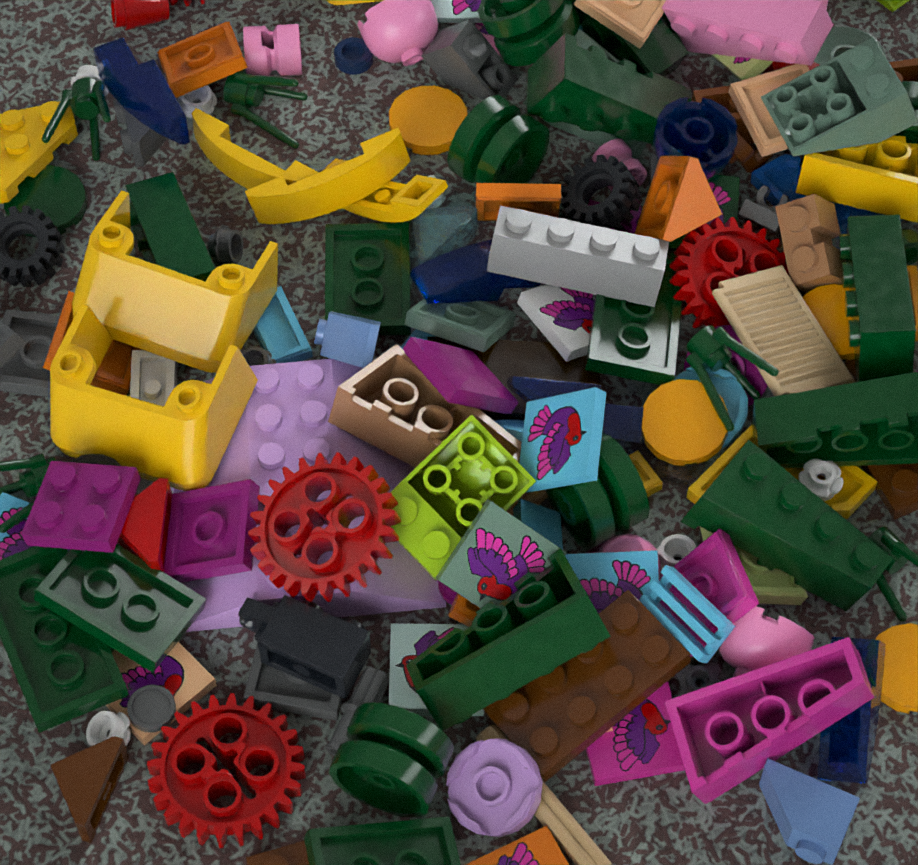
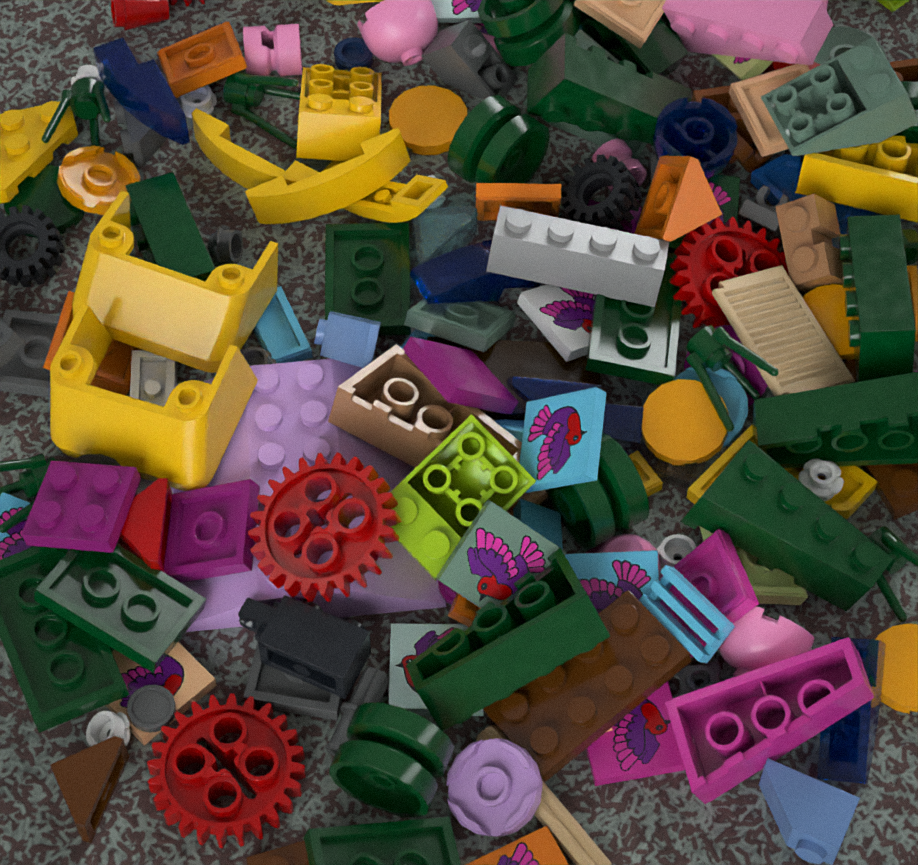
(94, 178): none -> light orange tile
(337, 112): none -> yellow slope

